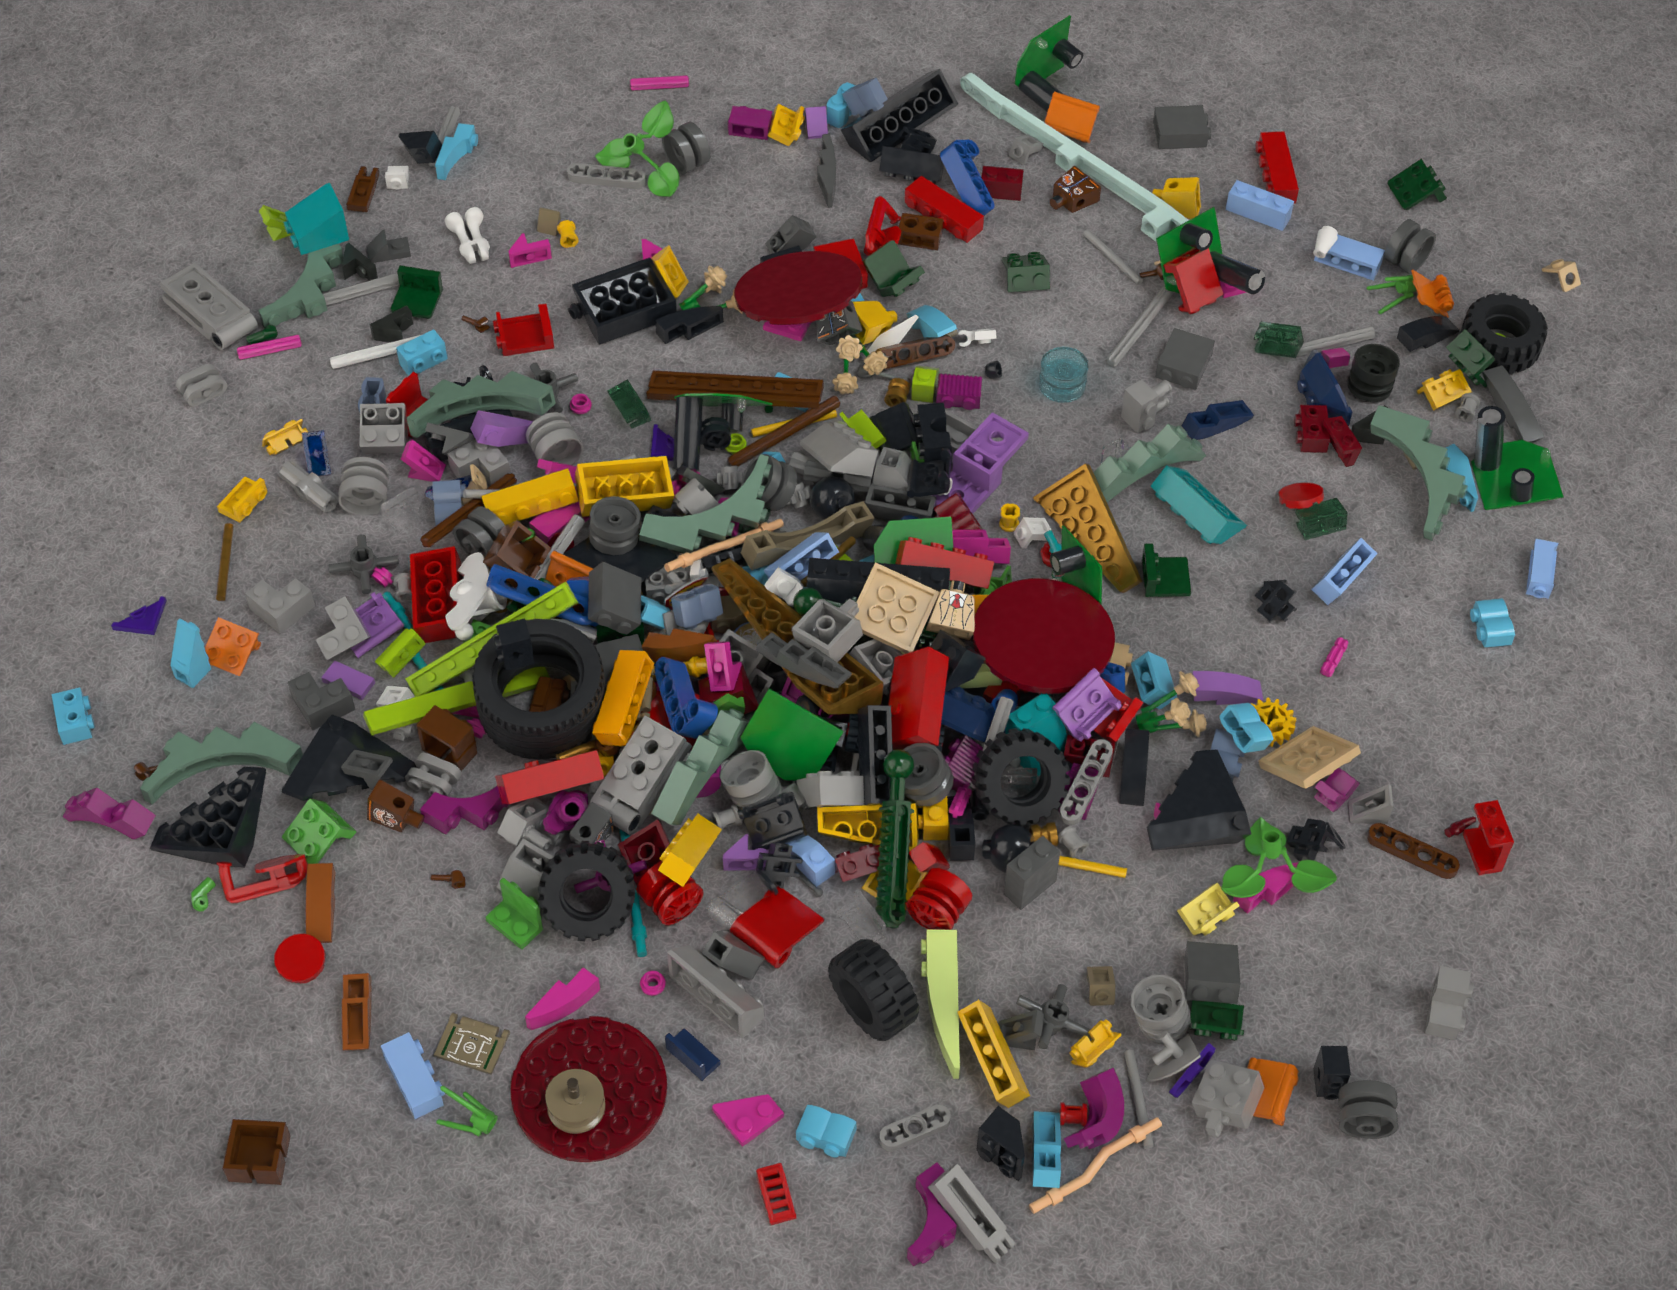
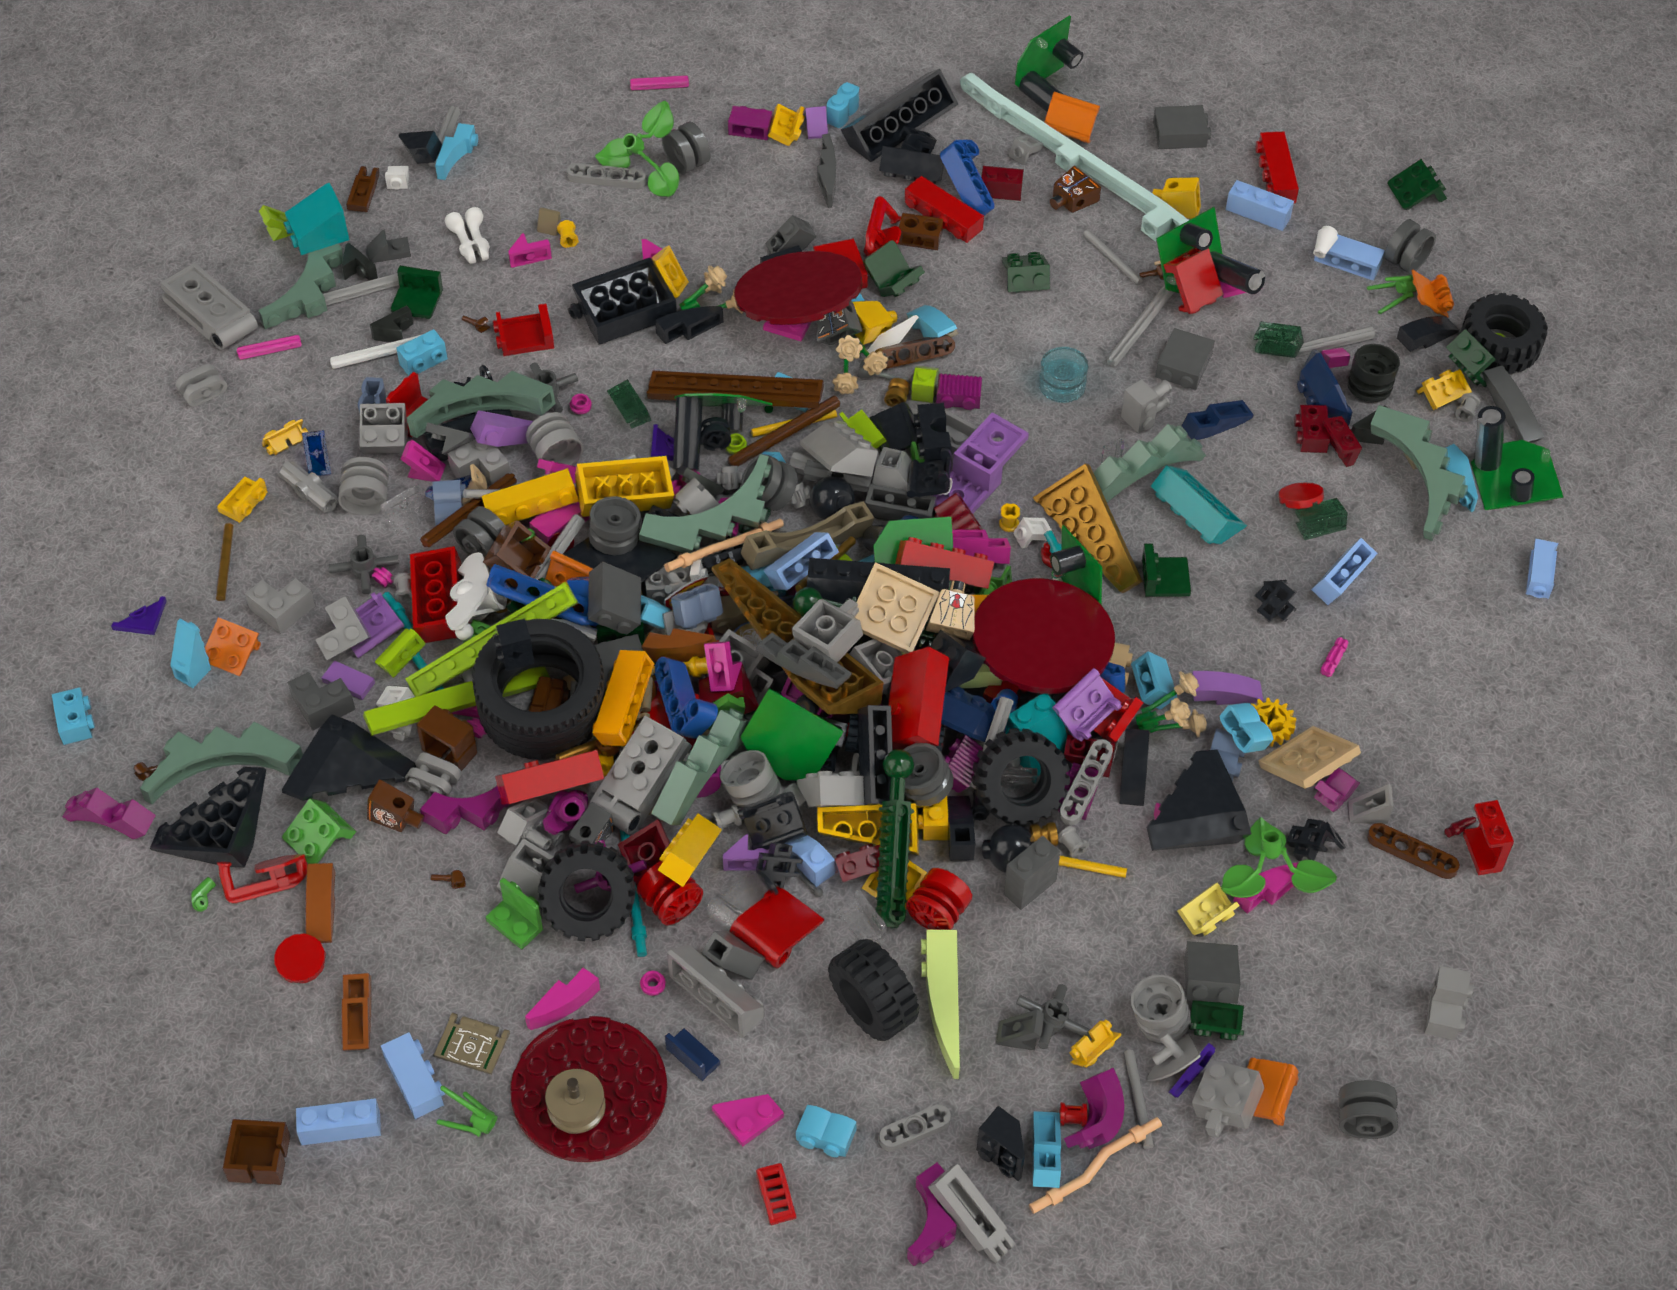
(269, 333): dark green arm -> none
(338, 1121): none -> light blue brick
(367, 766): dark grey slope -> none
(784, 585): white bracket -> none
(865, 97): sand blue brick -> none
(927, 857): red slope -> none
(960, 801): dark pink axle -> none
(981, 335): white plate -> none
(993, 370): black hinge -> none
(993, 1054): yellow brick -> none
(1101, 985): dark tan bracket -> none
(1331, 1071): black brick -> none
(1492, 623): medium azure brick -> none
(1563, 268): tan bracket -> none

